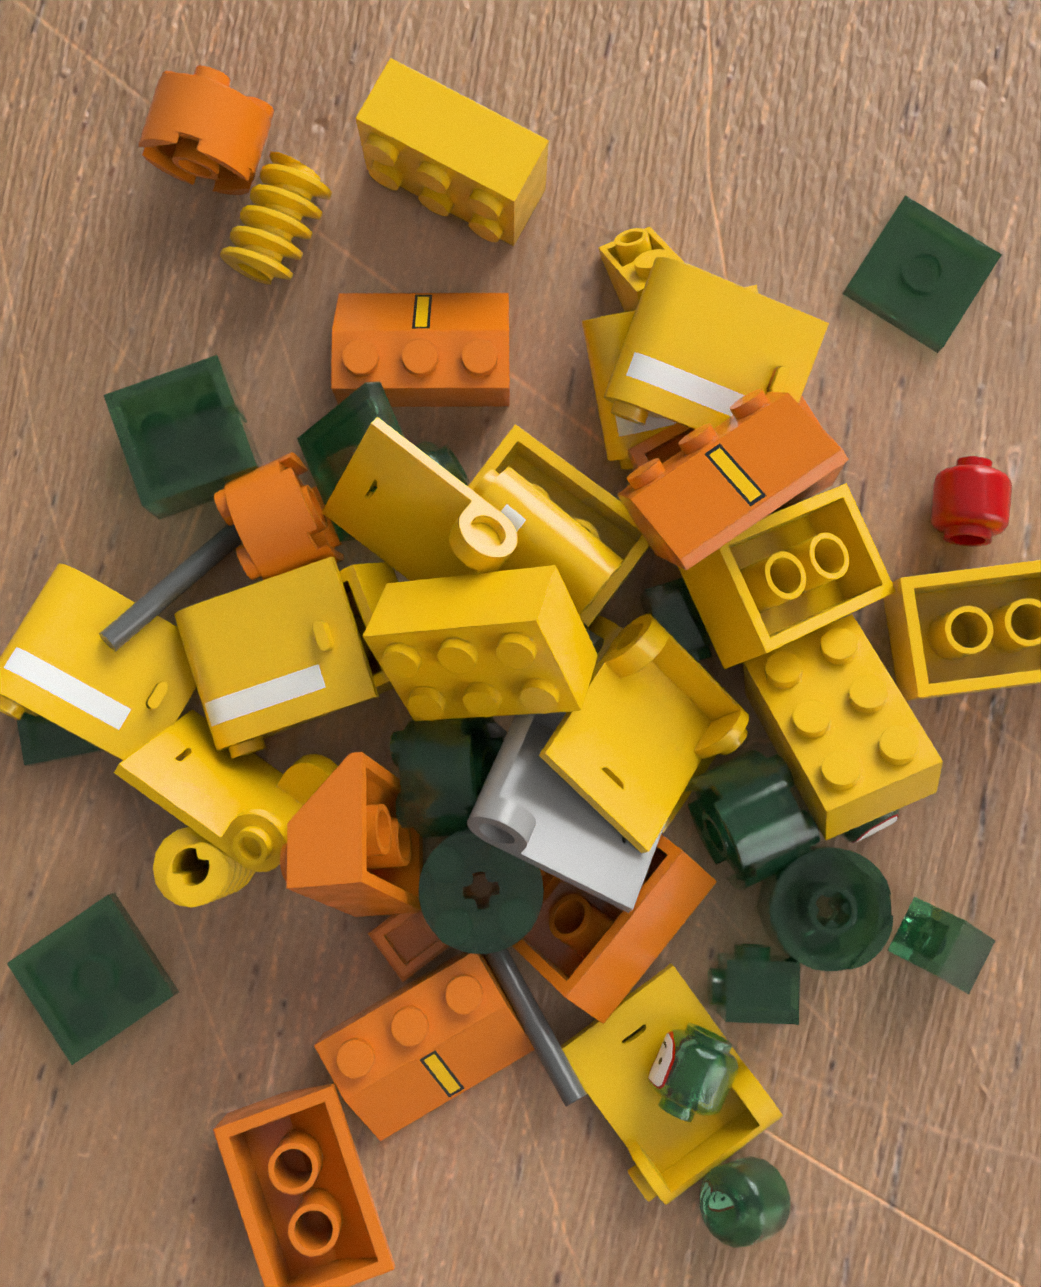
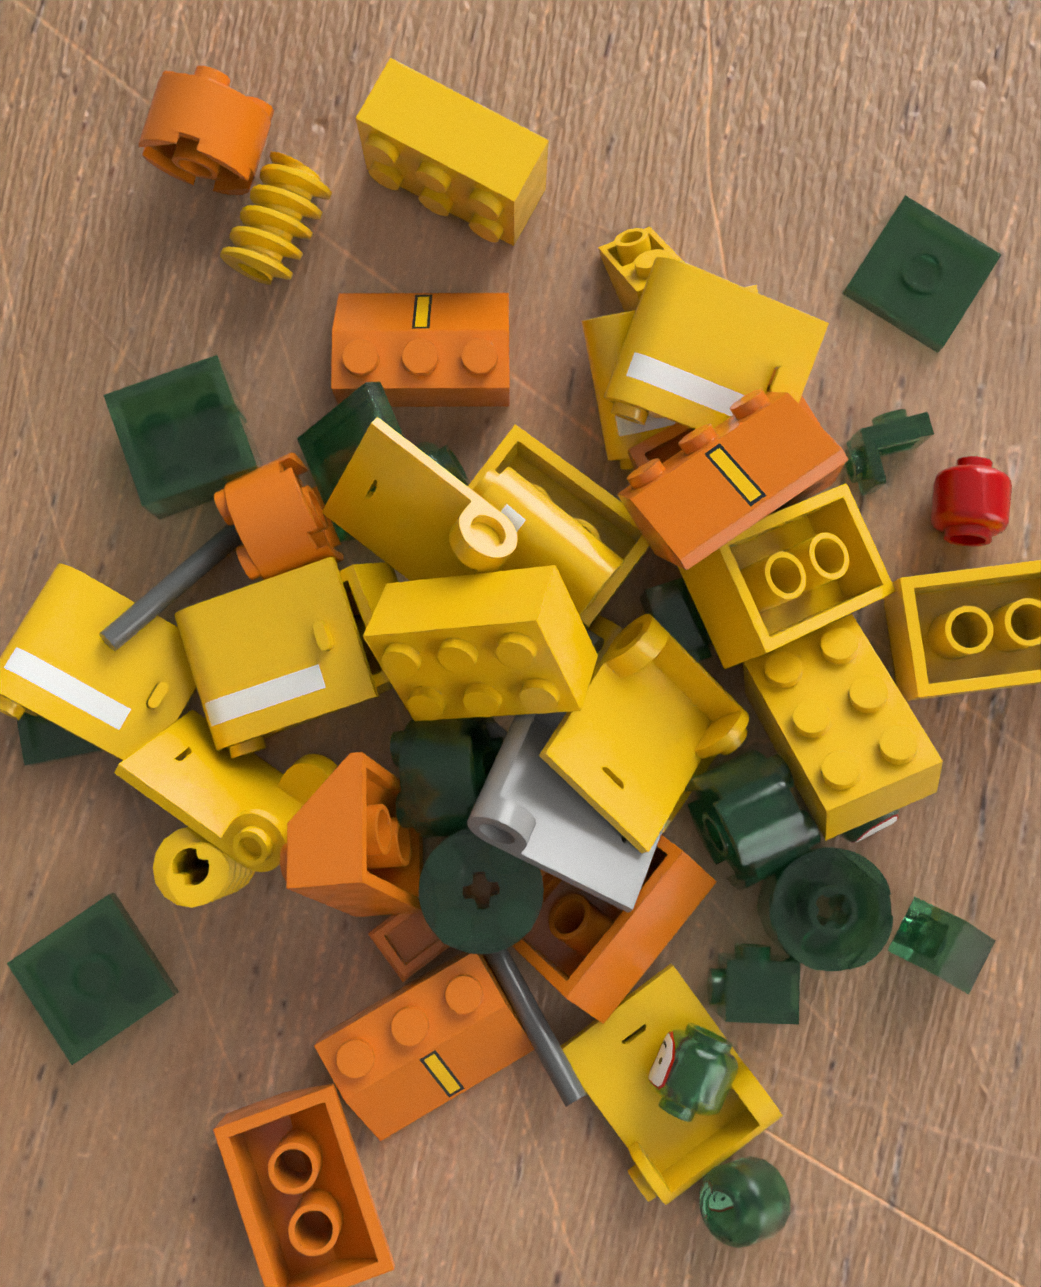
(889, 435): none -> clear green bracket

